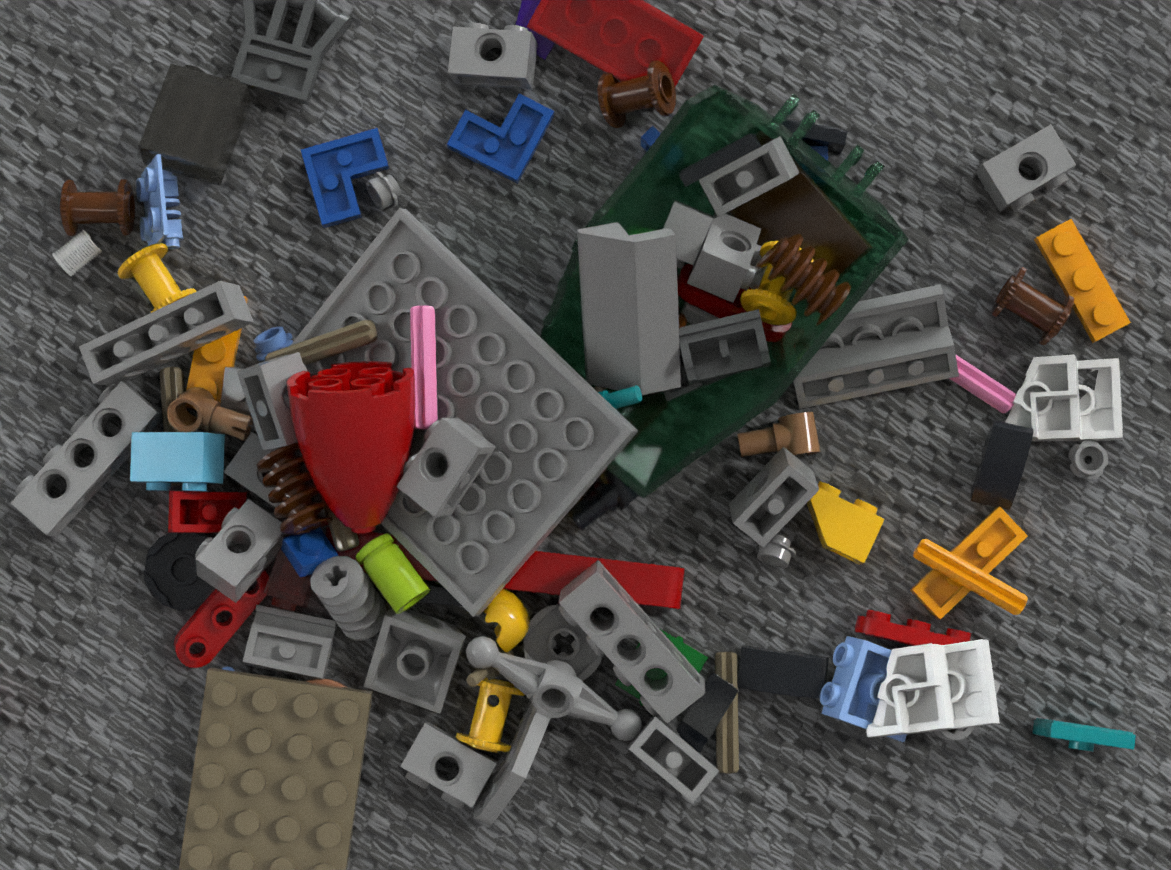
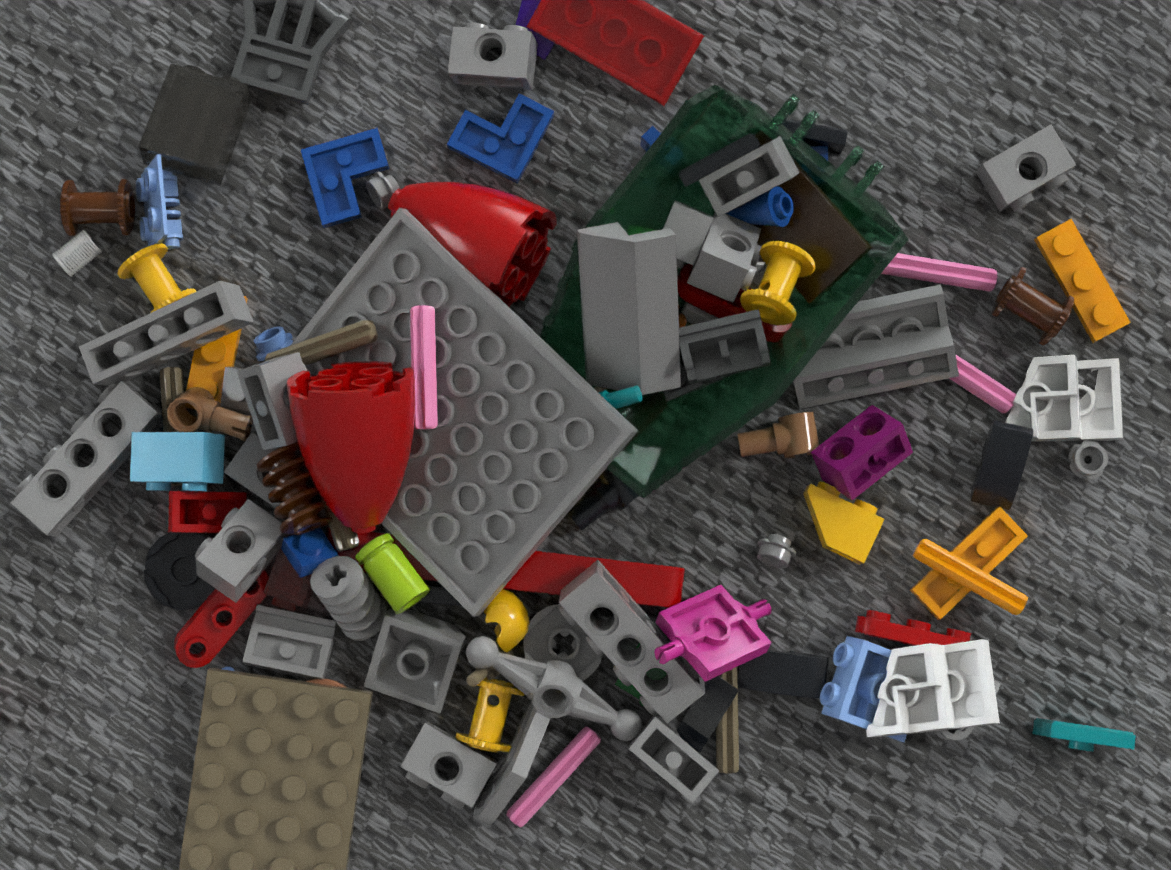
(466, 456): light grey brick -> none
(485, 229): none -> red cylinder
(553, 776): none -> bright pink axle
(636, 94): reddish brown hose -> none
(713, 632): none -> dark pink plate
(767, 209): none -> blue cone
(773, 497): light grey brick -> none
(805, 277): reddish brown piece -> none
(862, 452): none -> magenta brick
(942, 272): none -> bright pink axle

